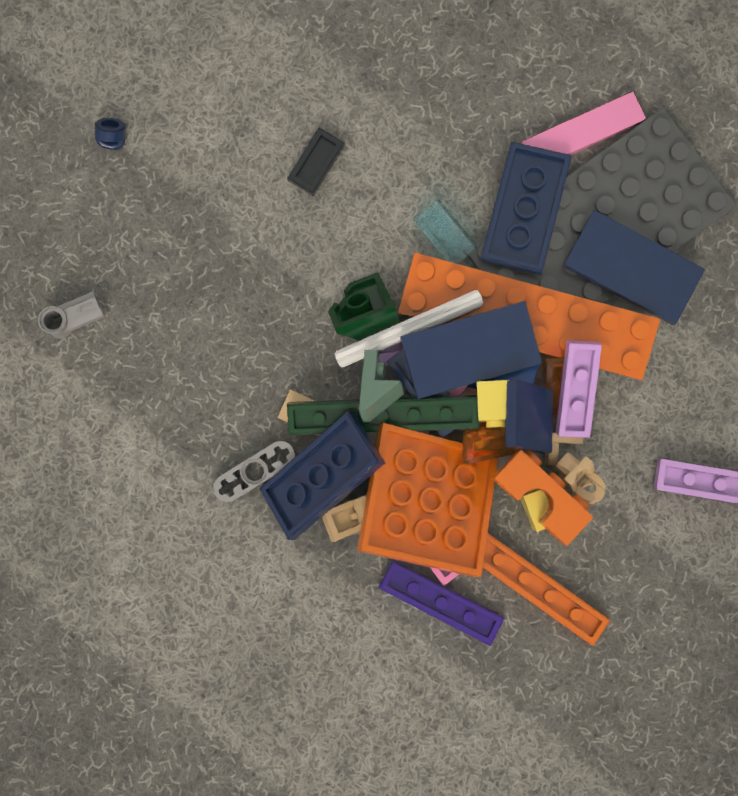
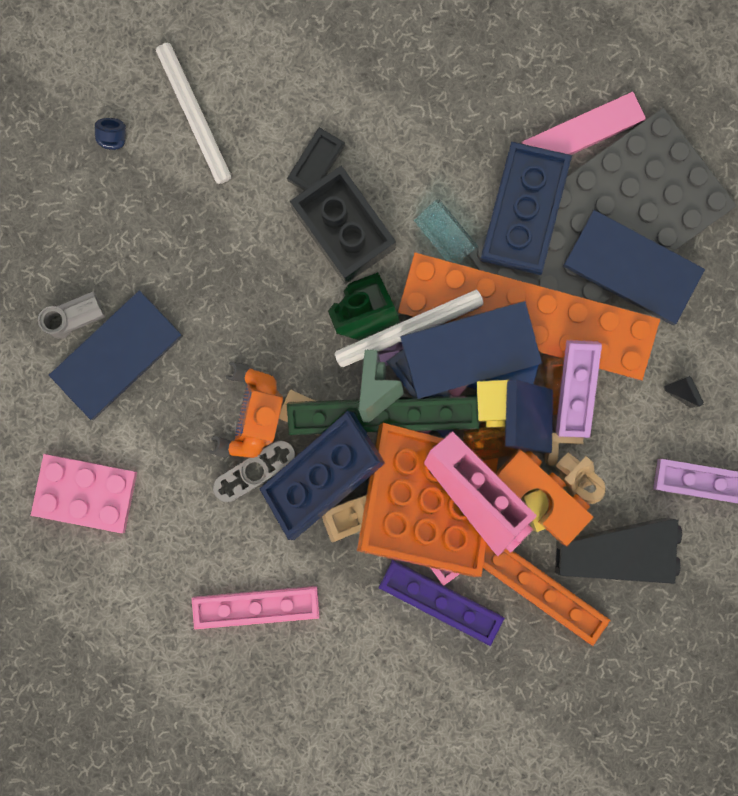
(84, 493): none -> bright pink plate
(115, 355): none -> dark blue tile
(193, 113): none -> white axle
(255, 607): none -> bright pink tile
(257, 415): none -> orange torso
(343, 224): none -> black brick
(480, 494): none -> bright pink slope
(624, 553): none -> black slope
(685, 391): none -> black slope

